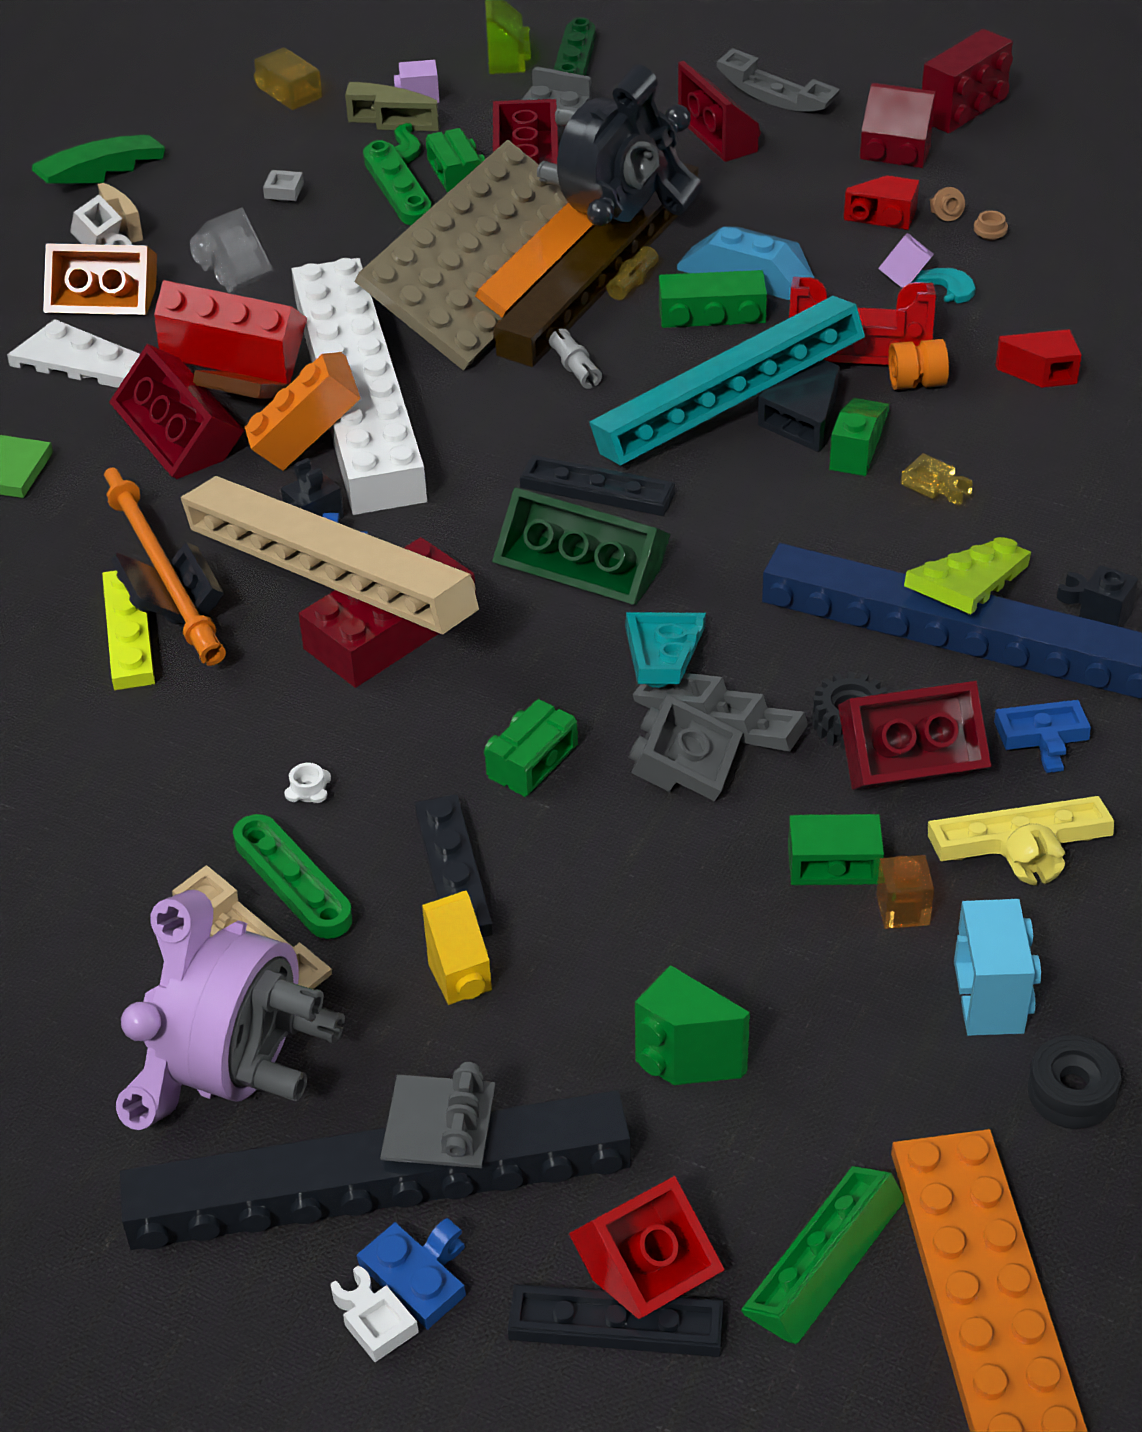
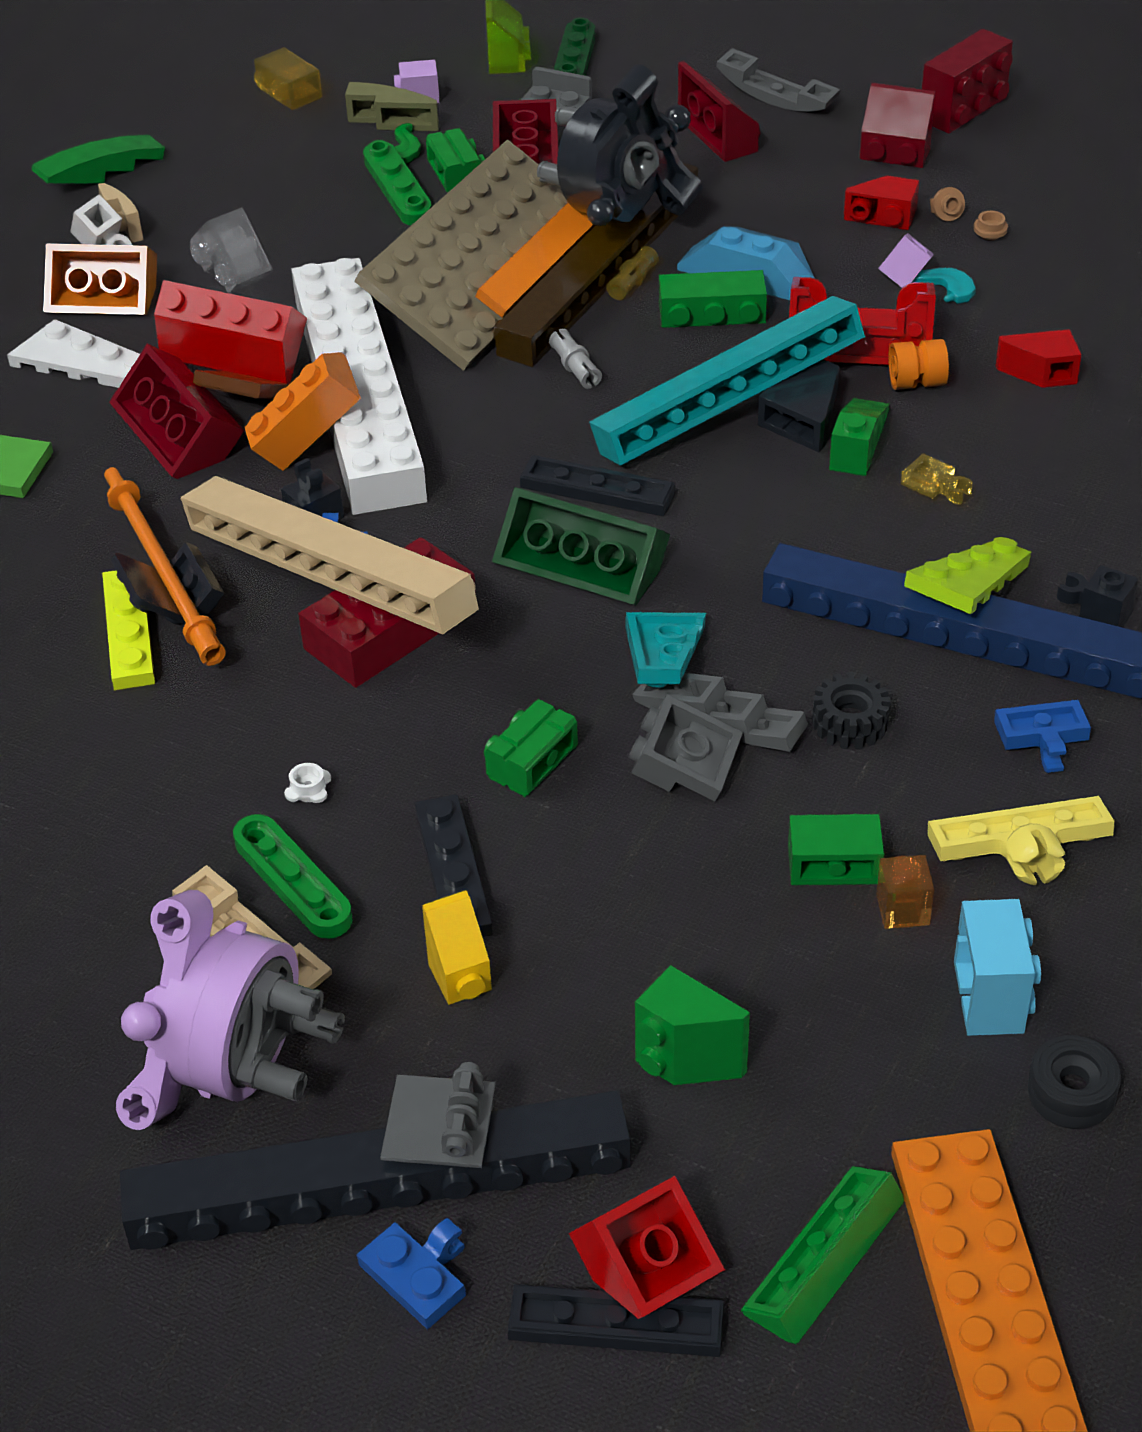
(283, 185): light grey plate -> none
(376, 1318): white plate -> none
(914, 735): dark red brick -> none

